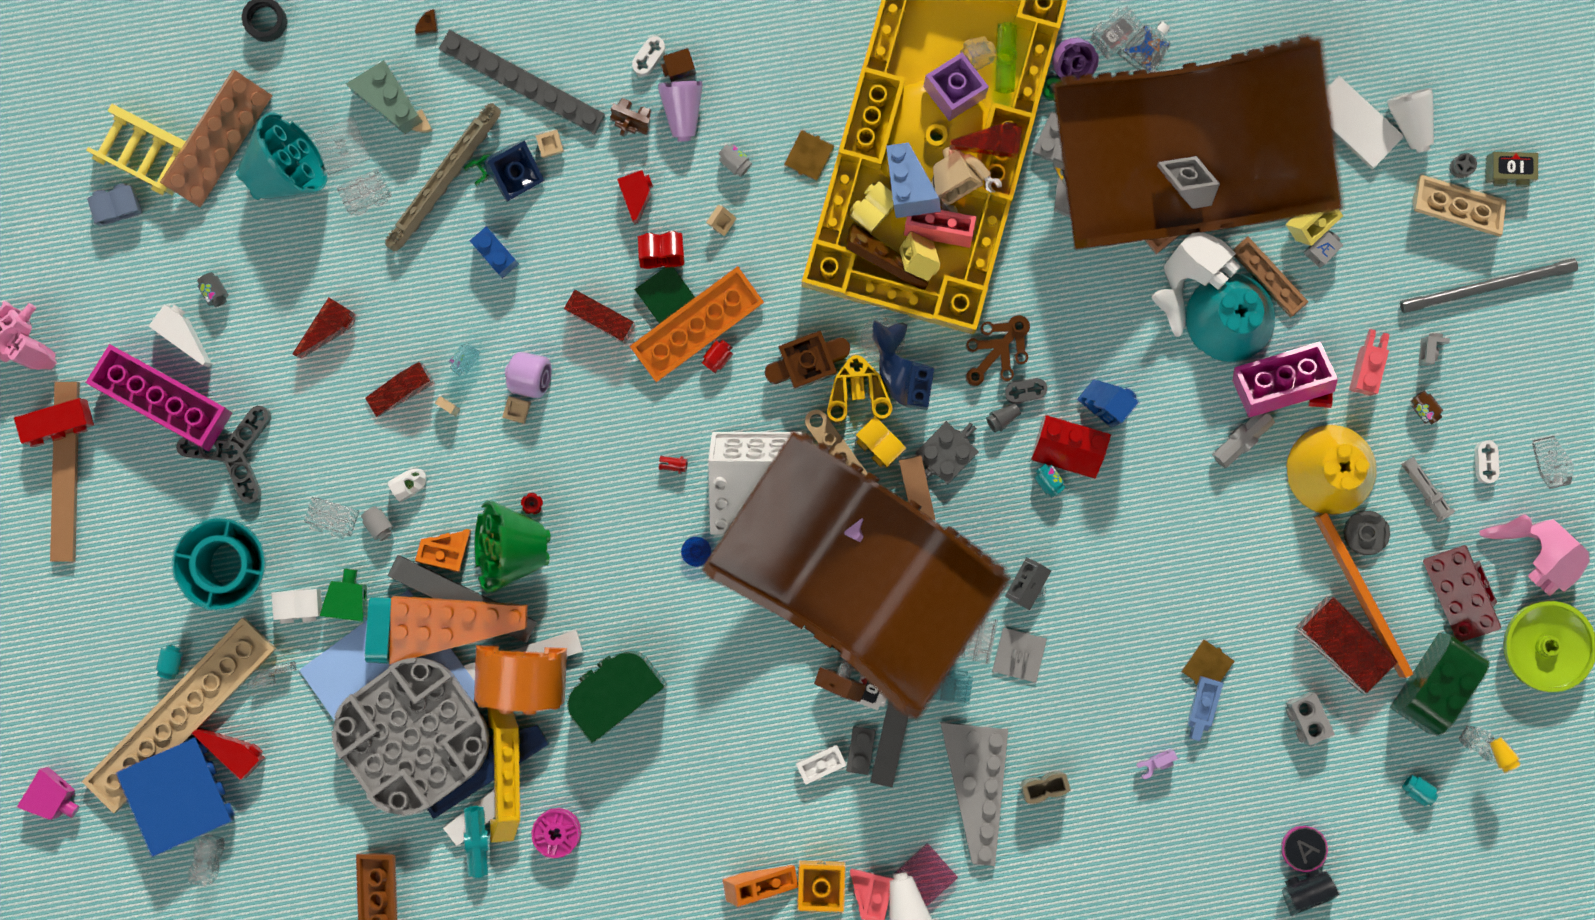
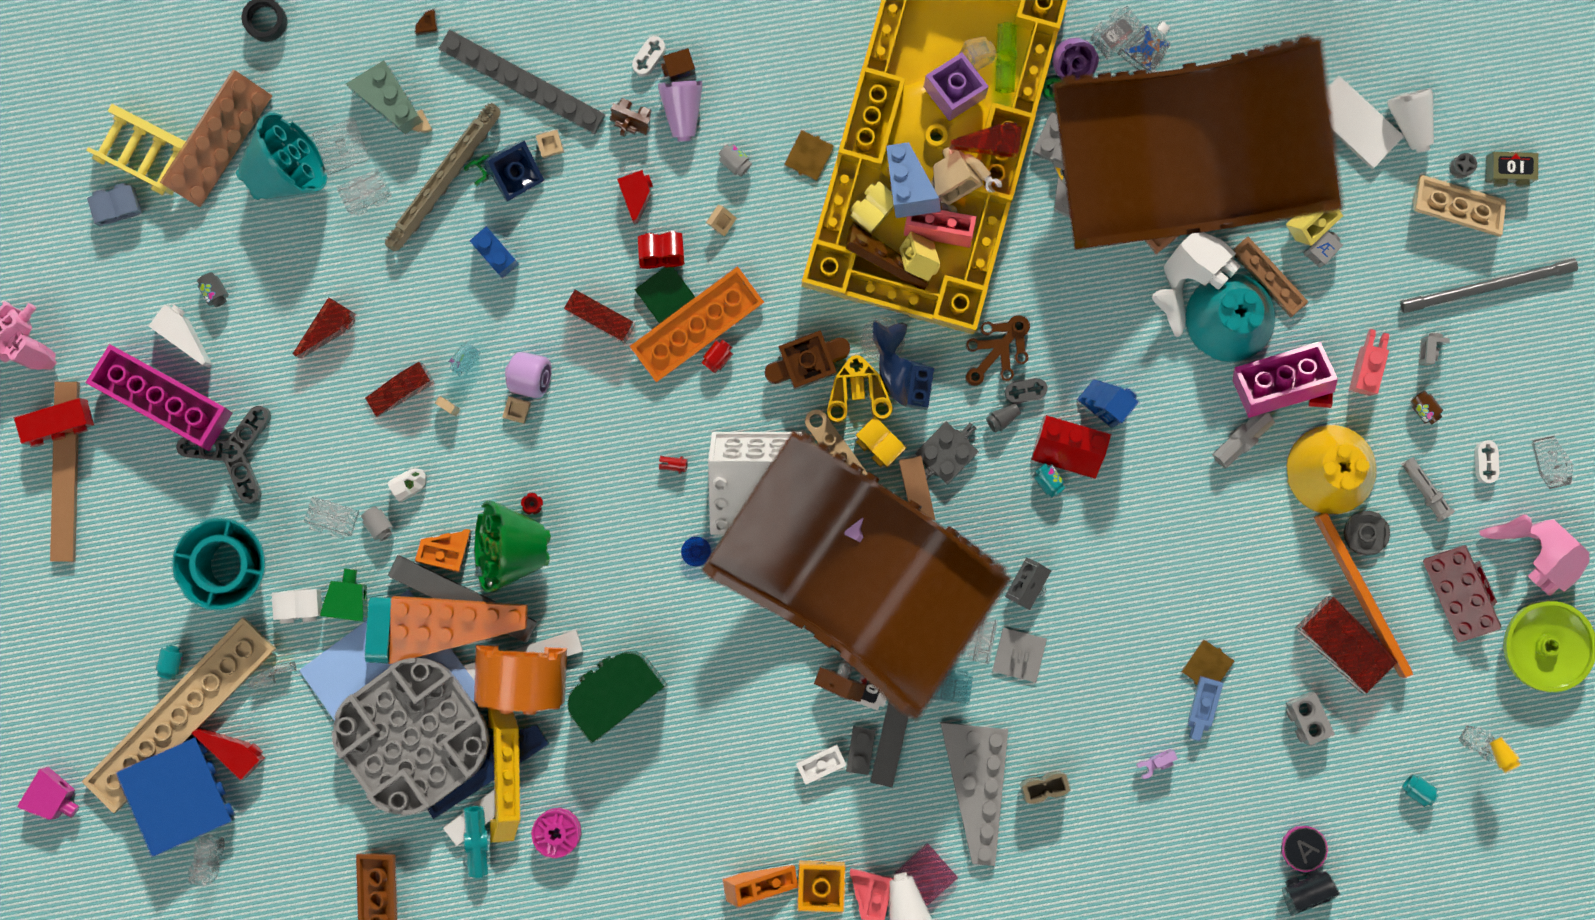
(1191, 180): light grey slope -> none
(1441, 685): dark green brick -> none

